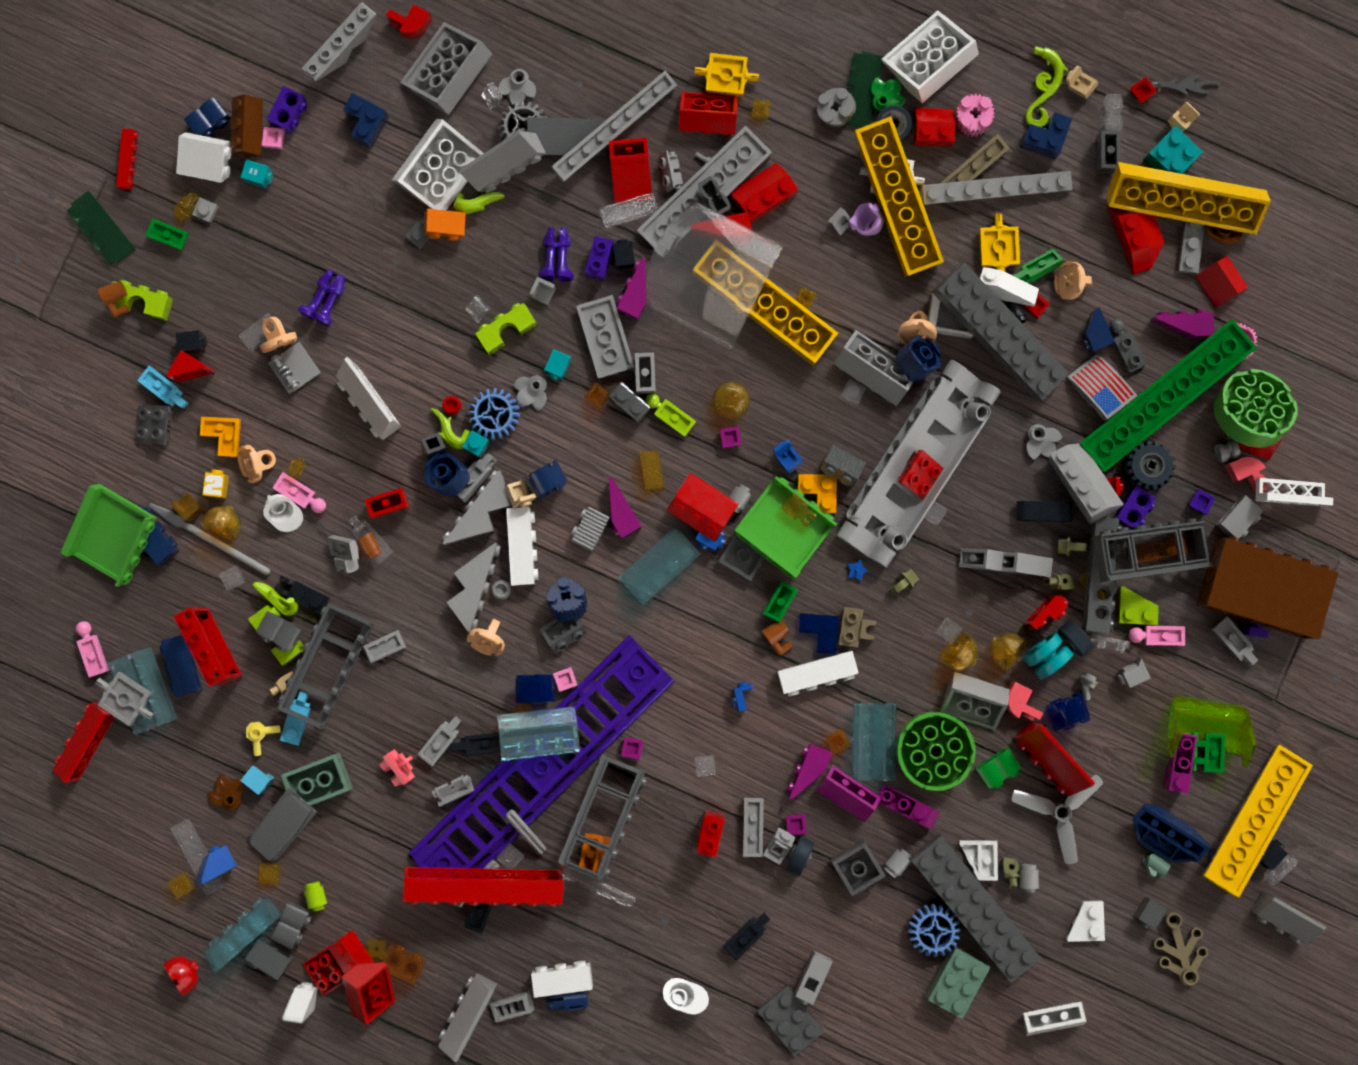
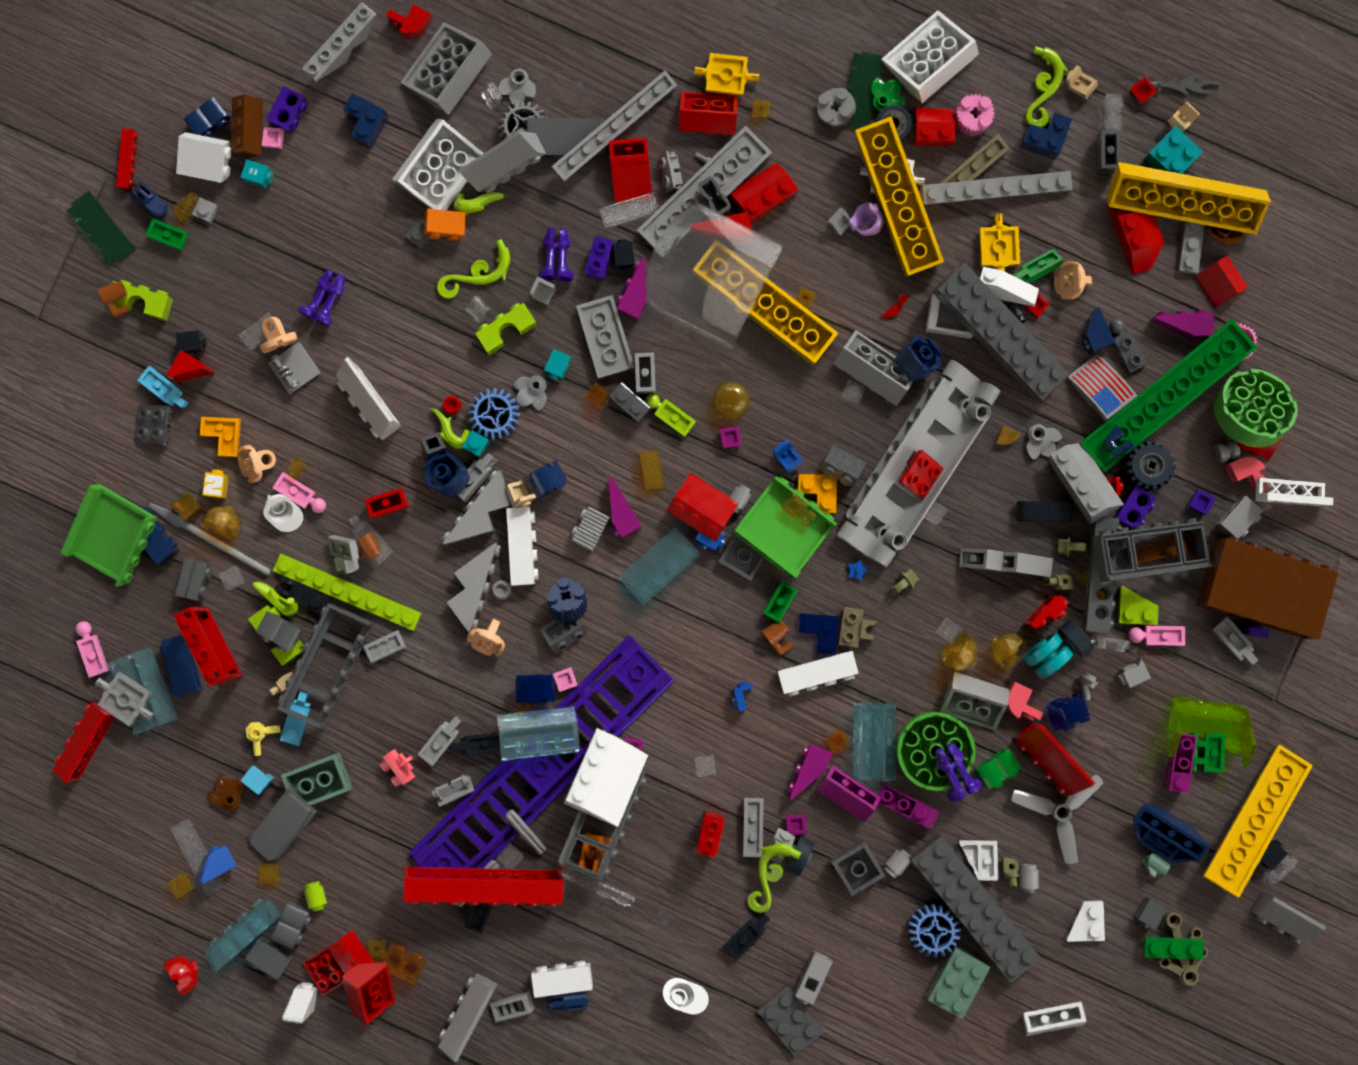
(151, 203): none -> dark blue arm
(193, 579): none -> dark grey brick
(347, 592): none -> lime plate
(479, 265): none -> lime plant
(606, 778): none -> white slope
(777, 871): none -> lime plant
(894, 309): none -> red piece
(917, 326): light nougat tile -> none
(947, 764): none -> dark purple piece
(1007, 436): none -> pearl gold tile
(1110, 441): none -> dark blue piece
(1173, 947): none -> green plate

